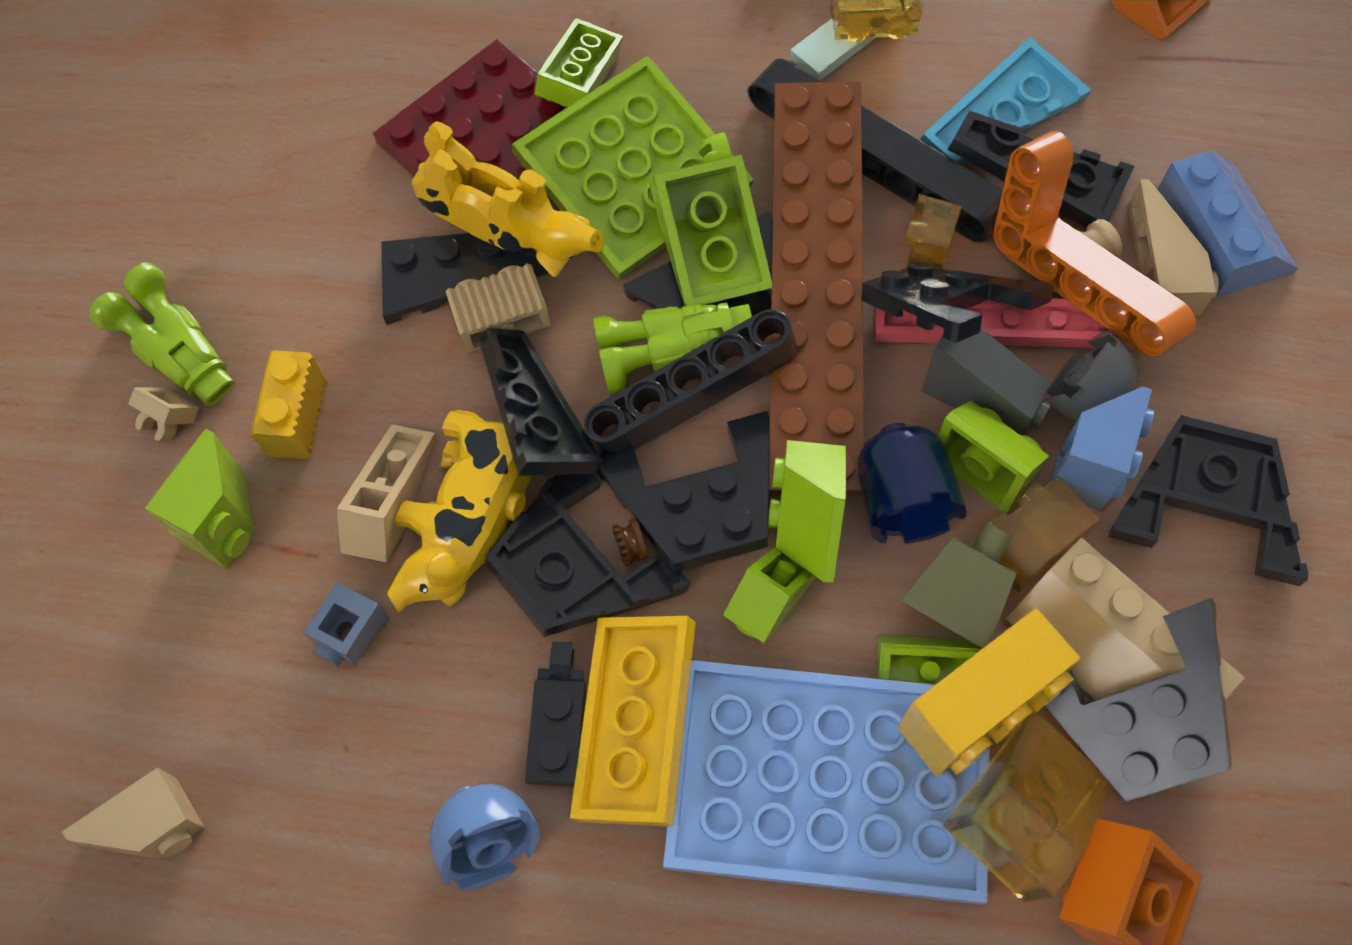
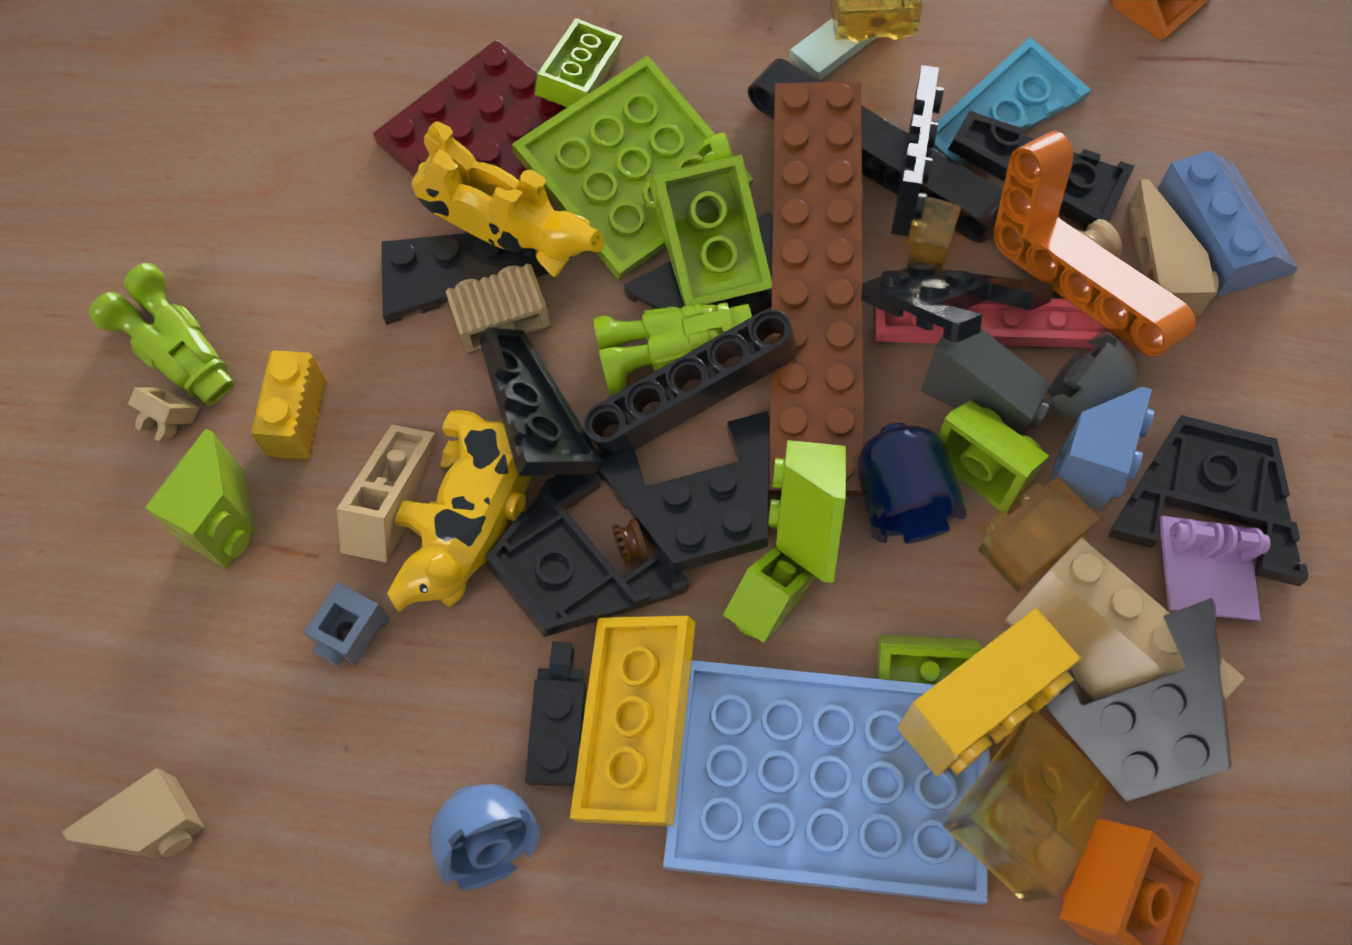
(916, 164): none -> black wing
(966, 586): olive torso -> none
(1213, 563): none -> lavender hinge

